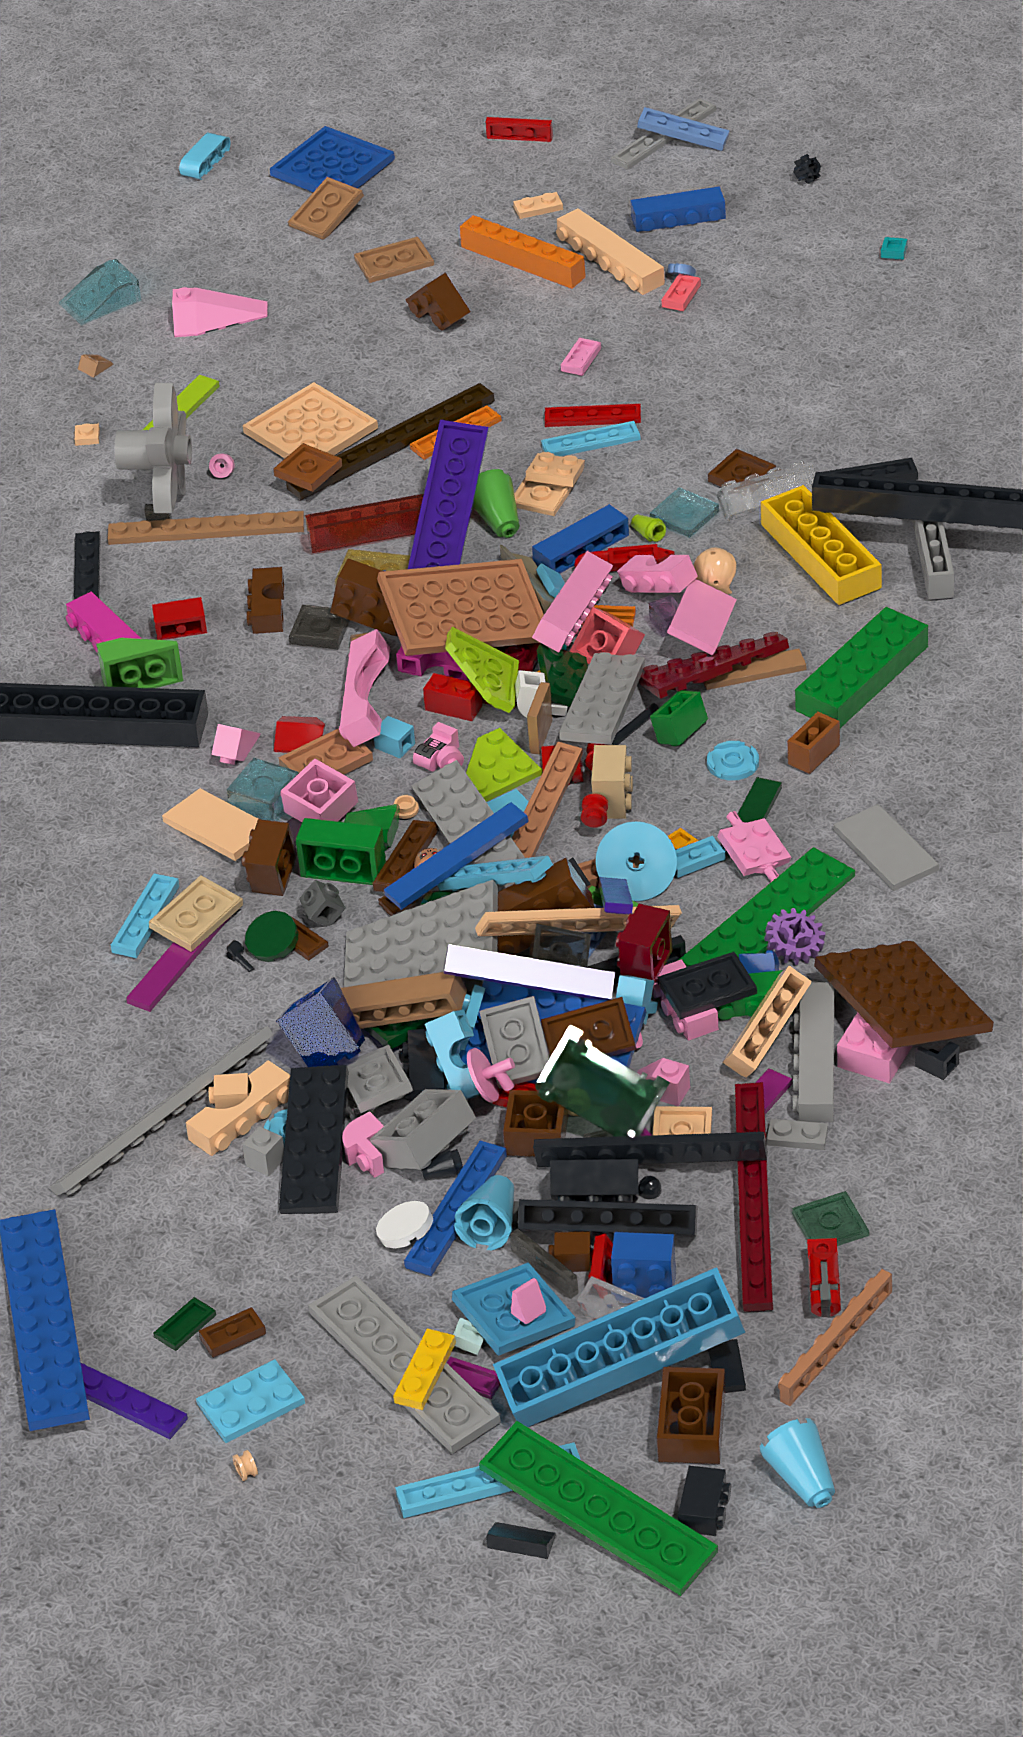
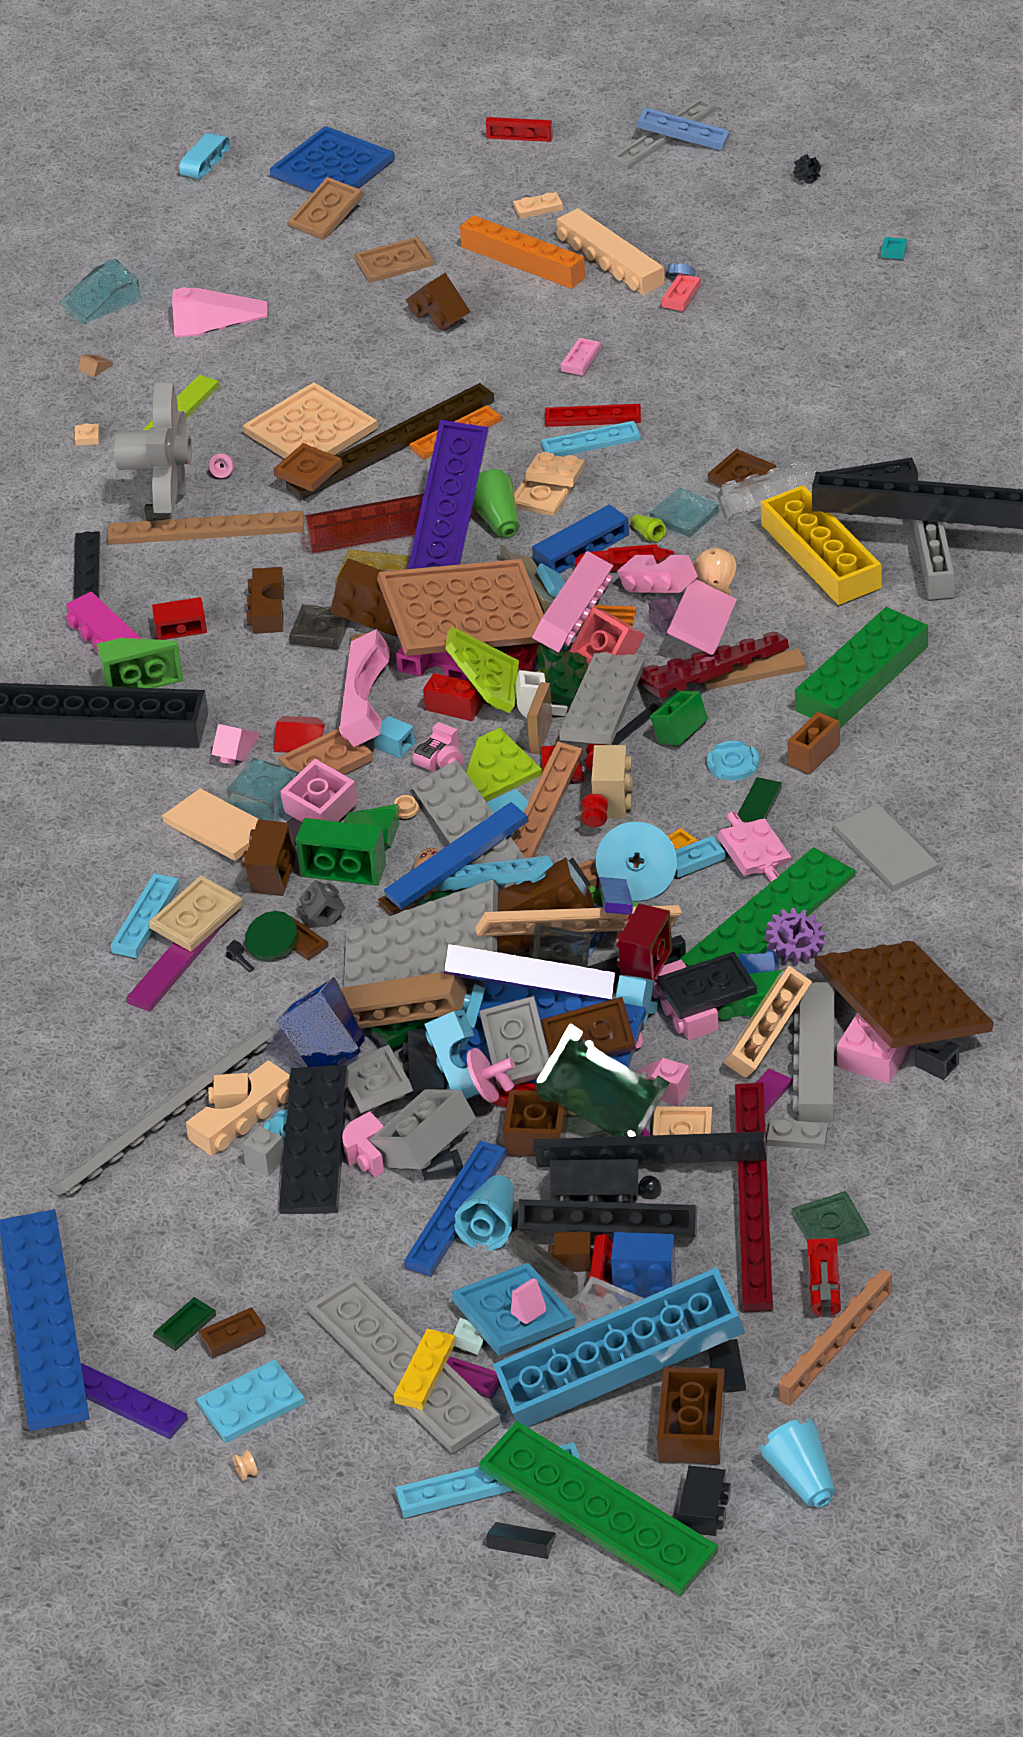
(401, 860): reddish brown tile -> none
(404, 1224): white tile -> none
(678, 209): blue brick -> none

